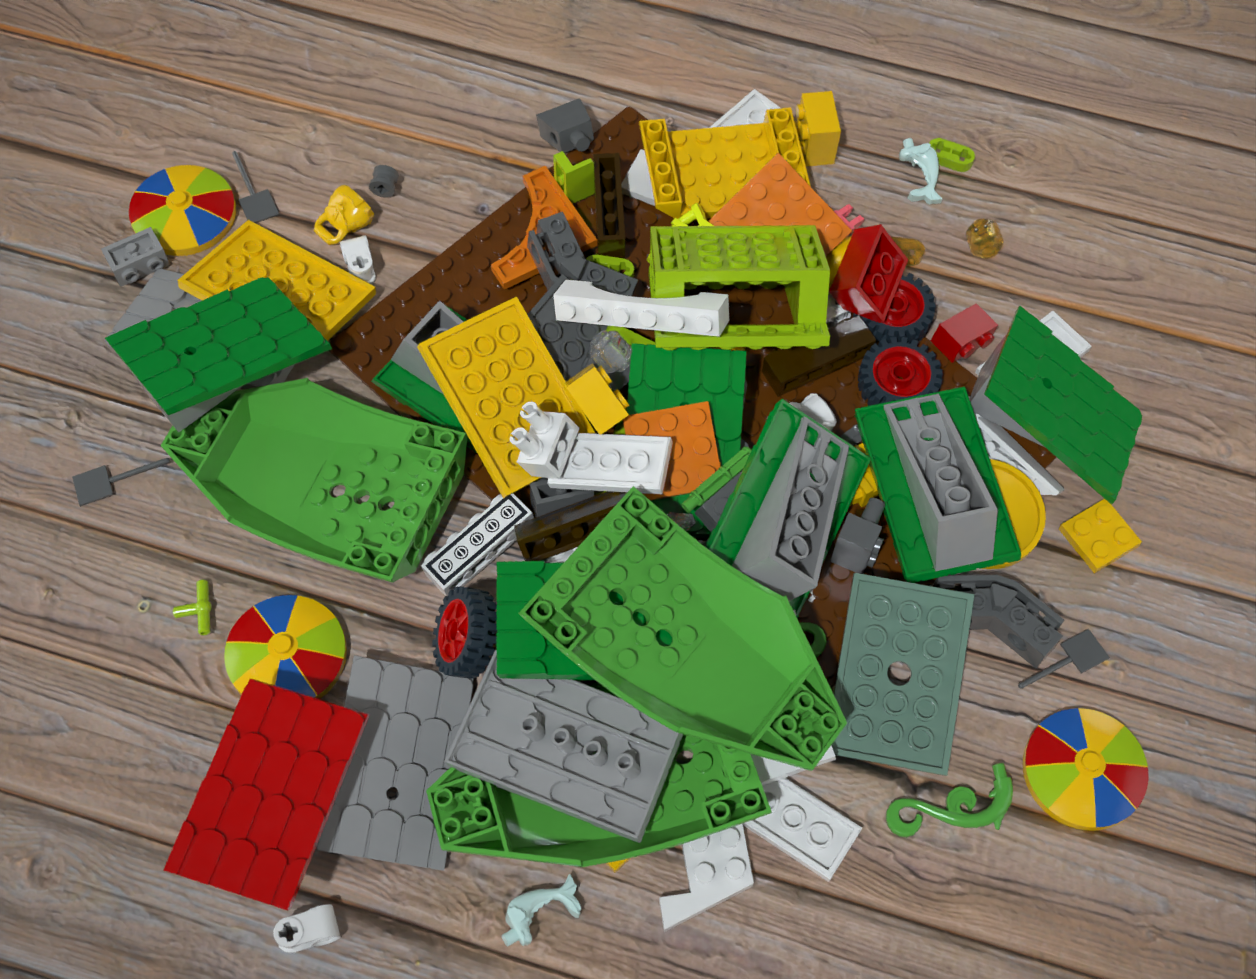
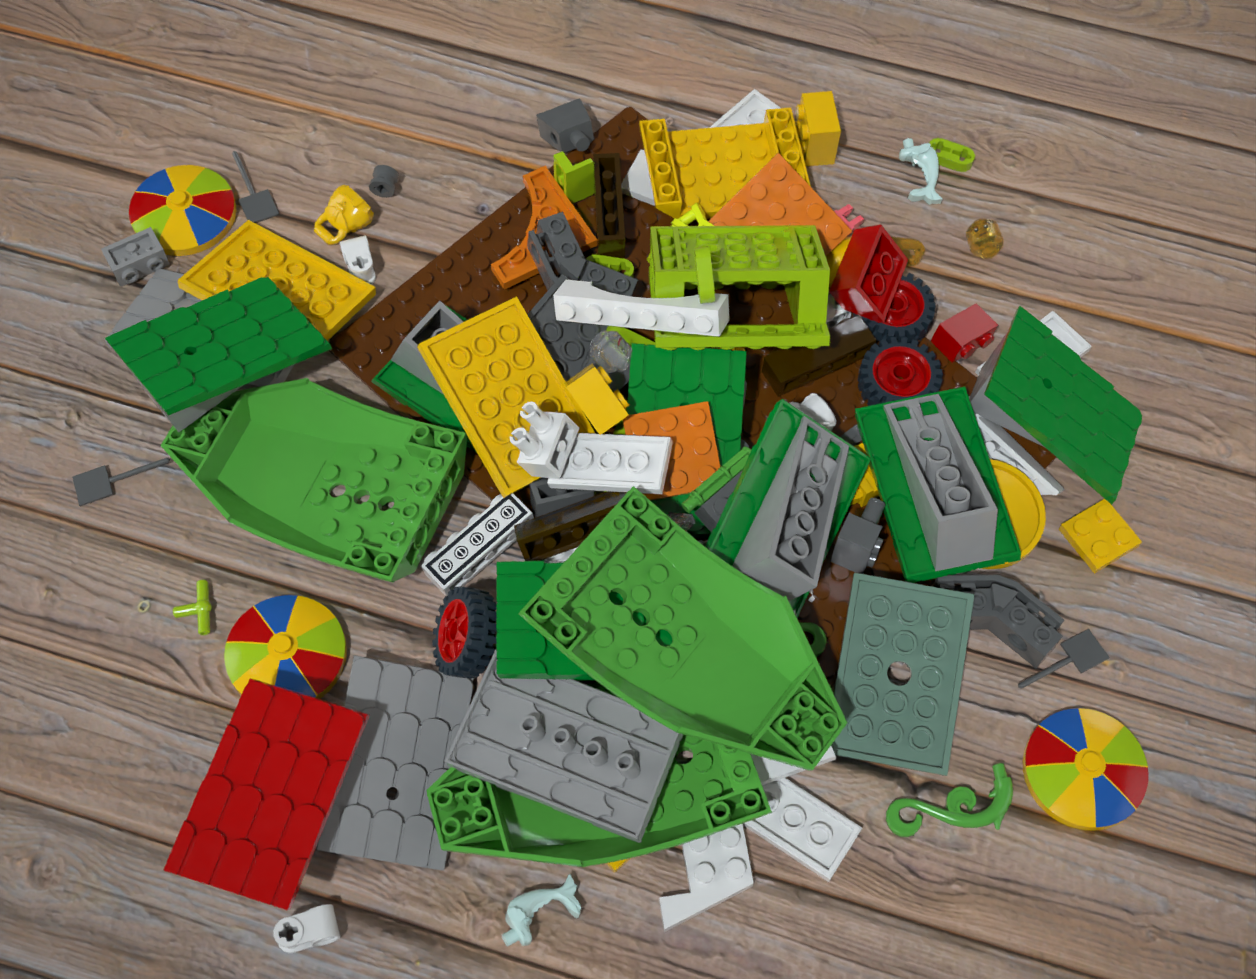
(704, 275): none -> lime beam

